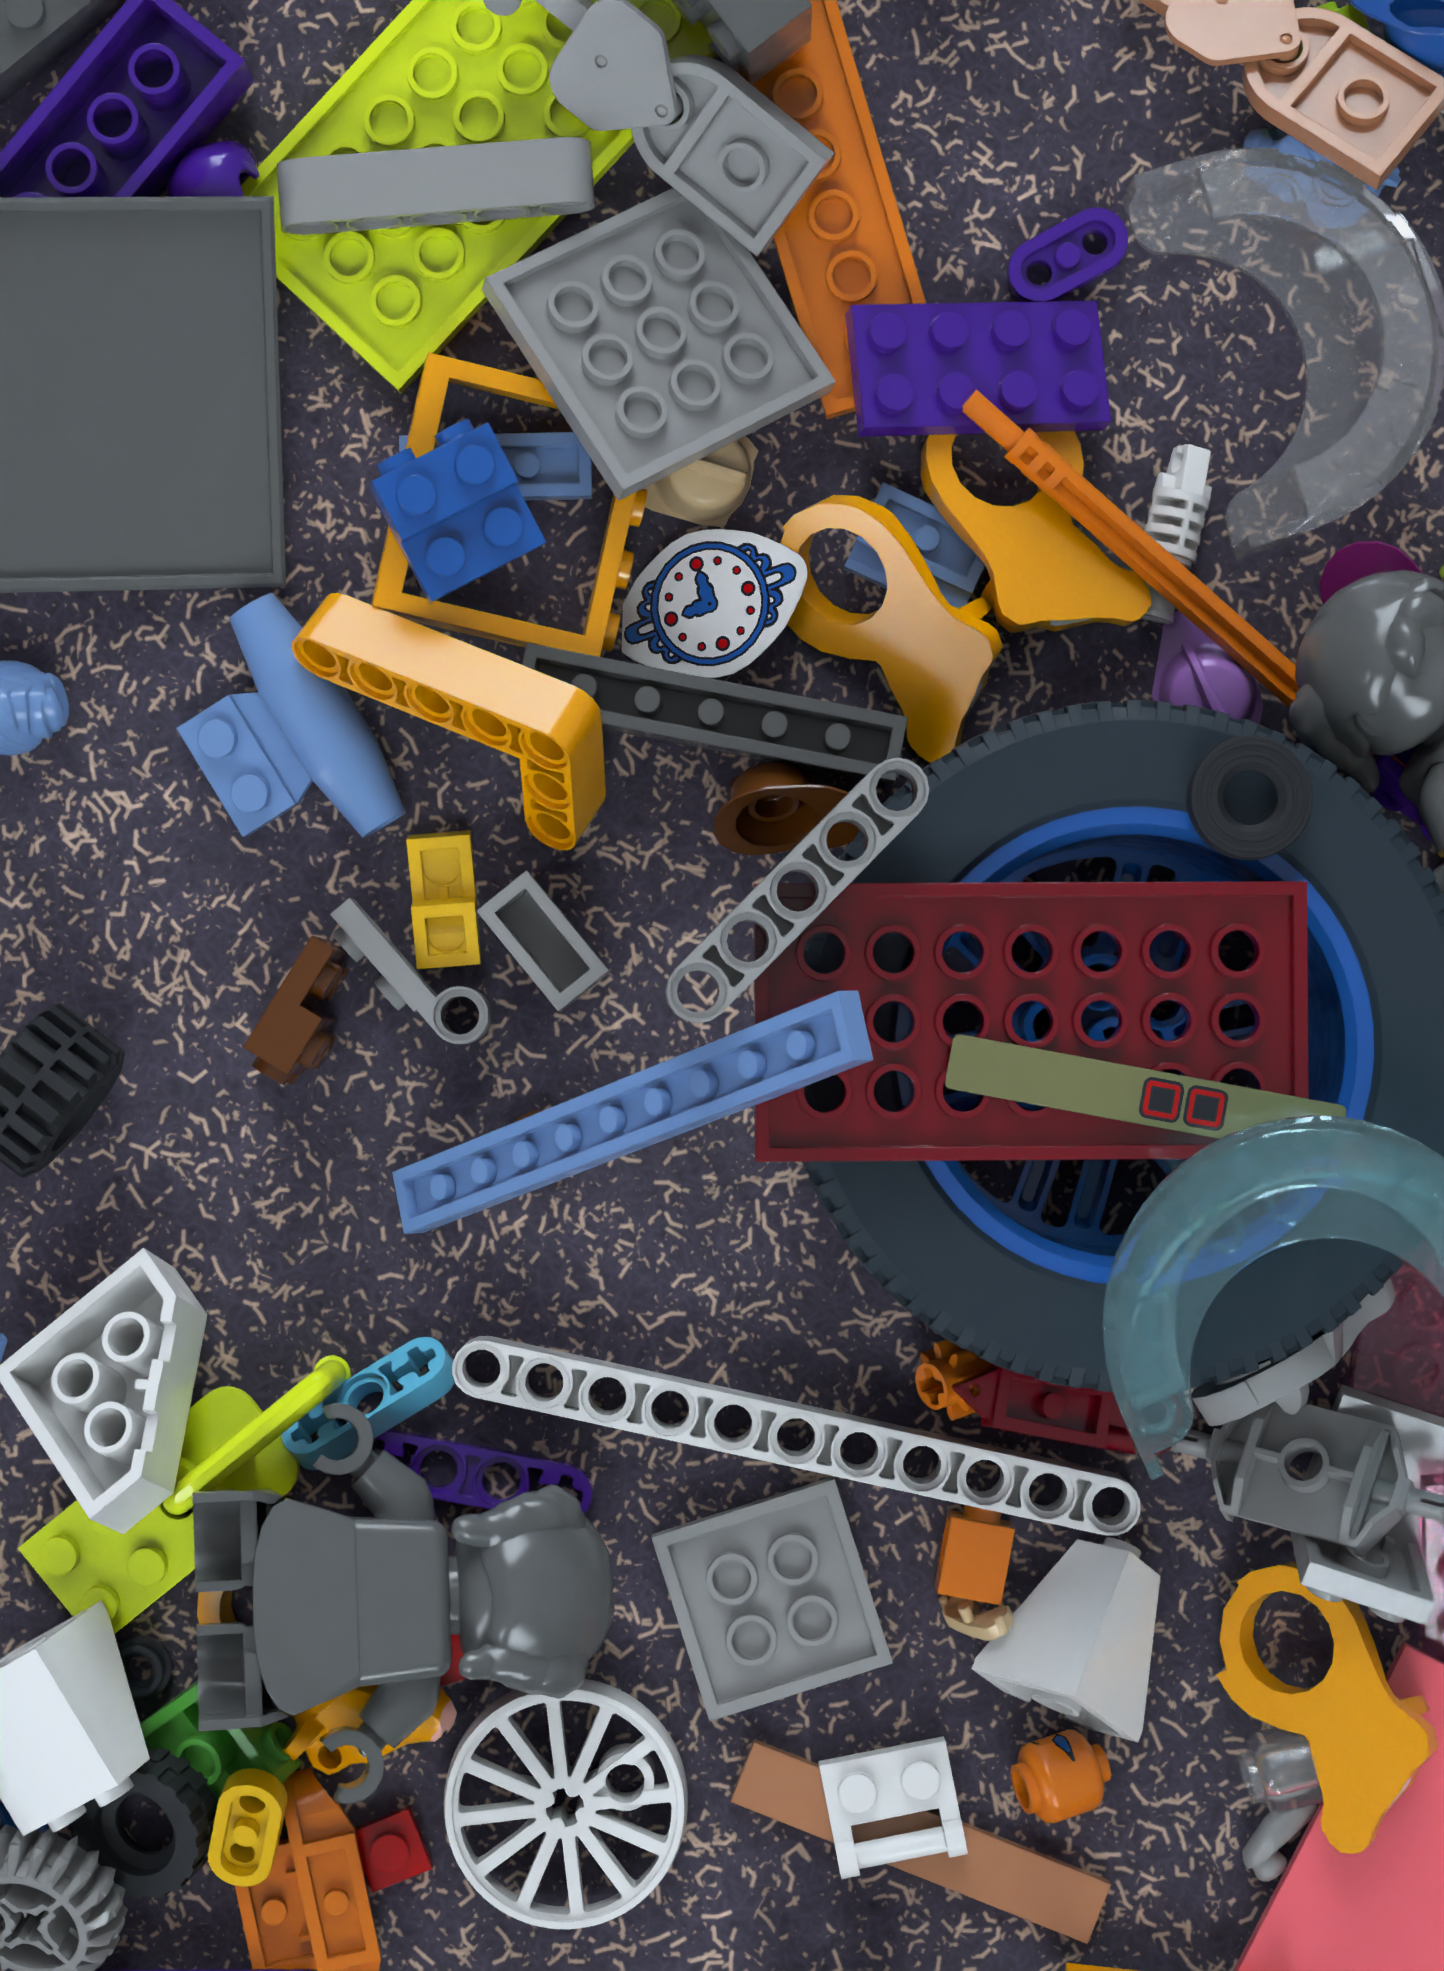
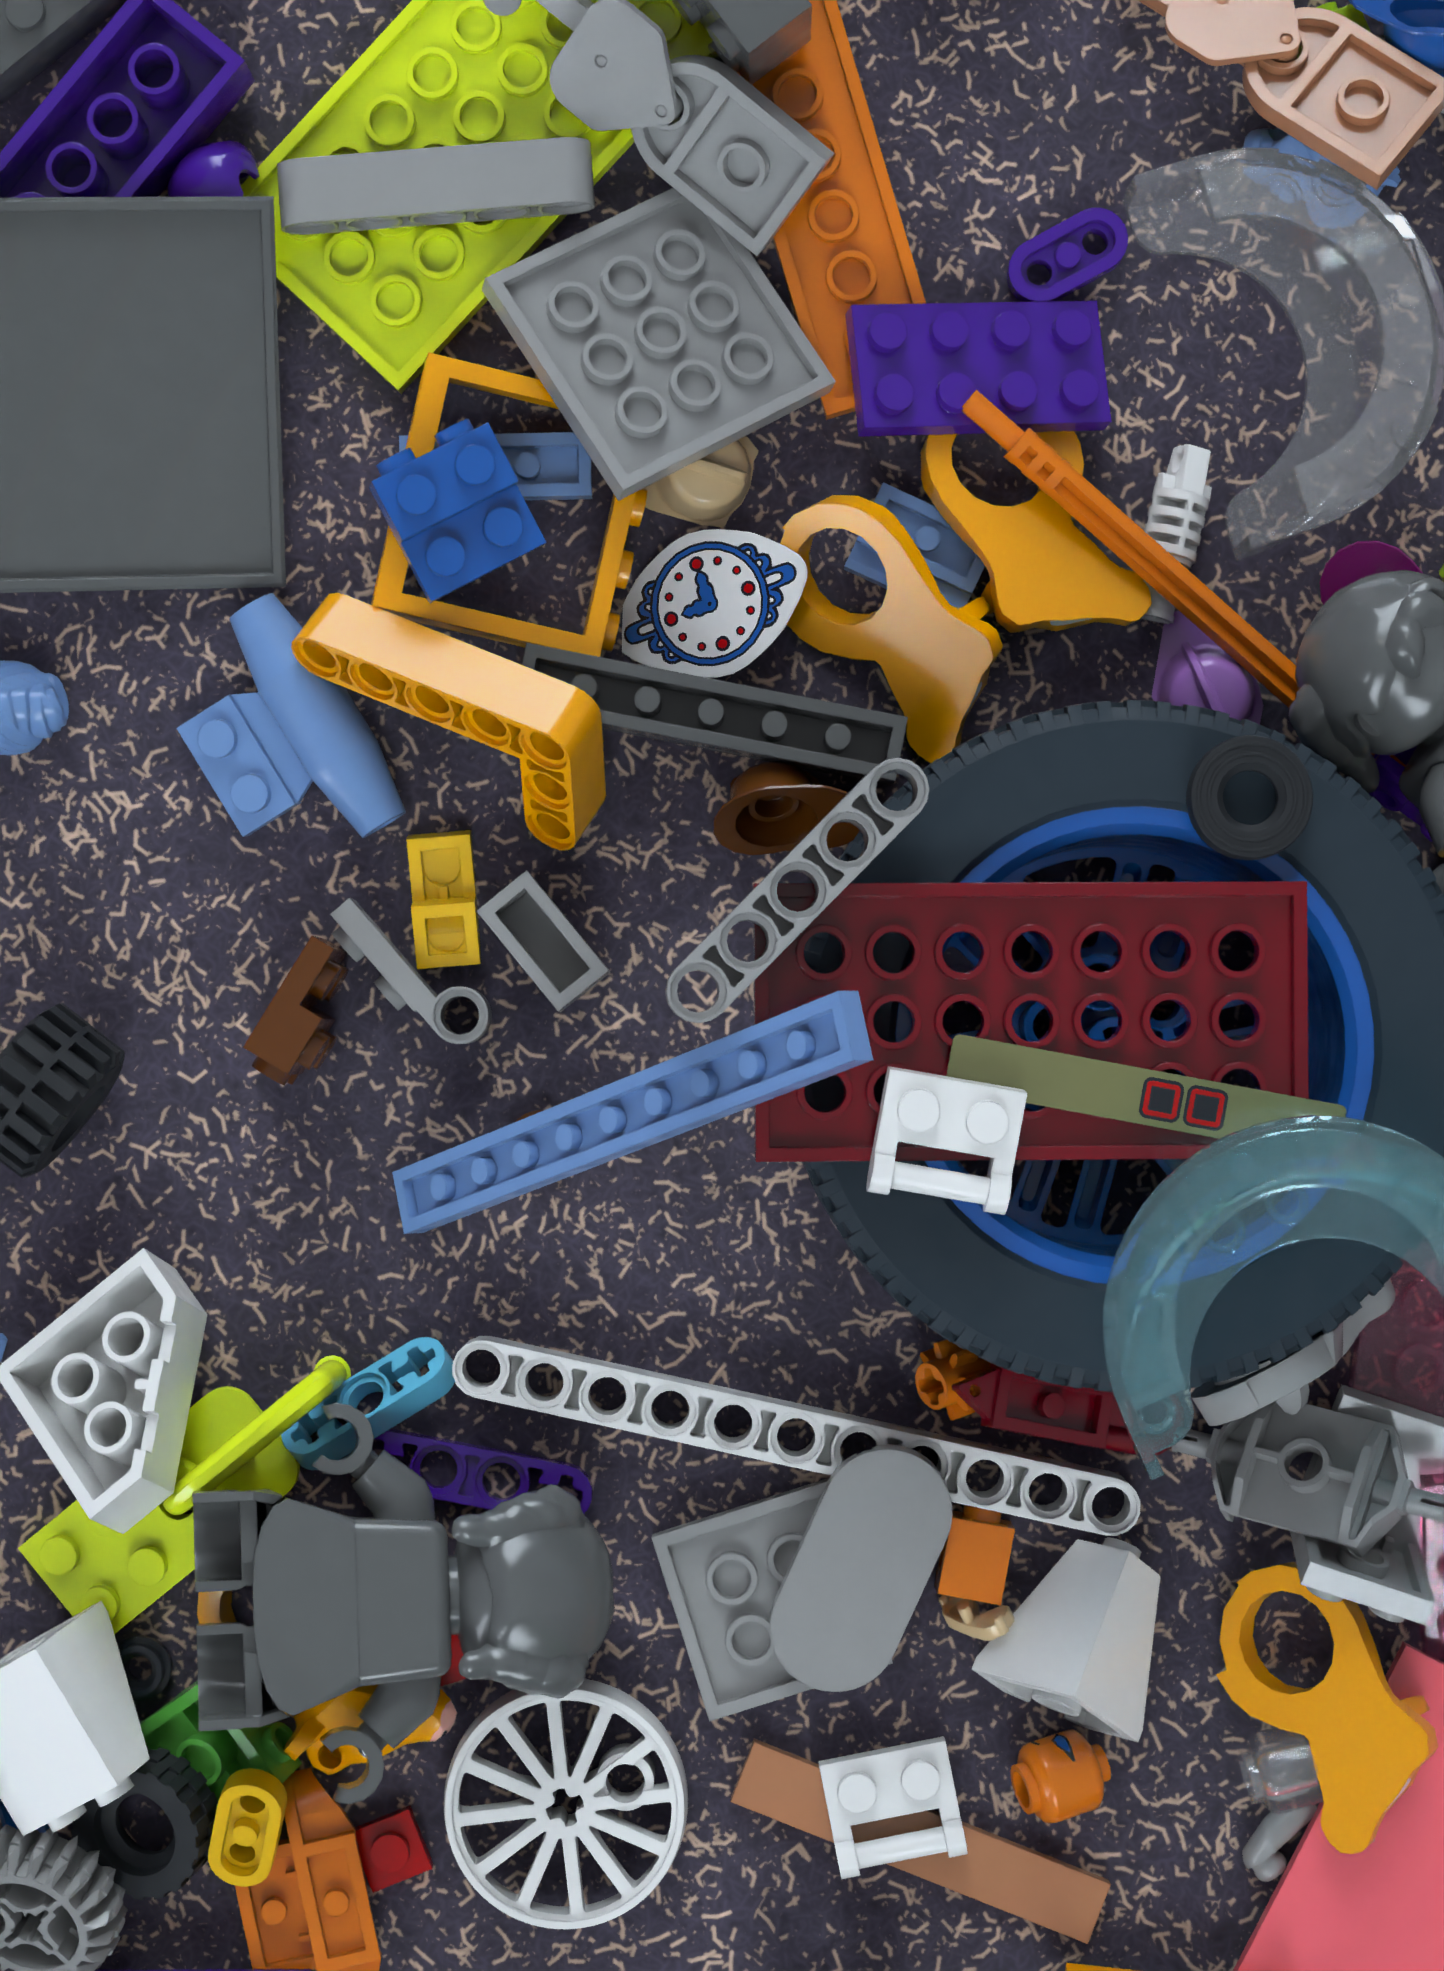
(860, 1568): none -> light grey tile
(951, 1117): none -> white plate

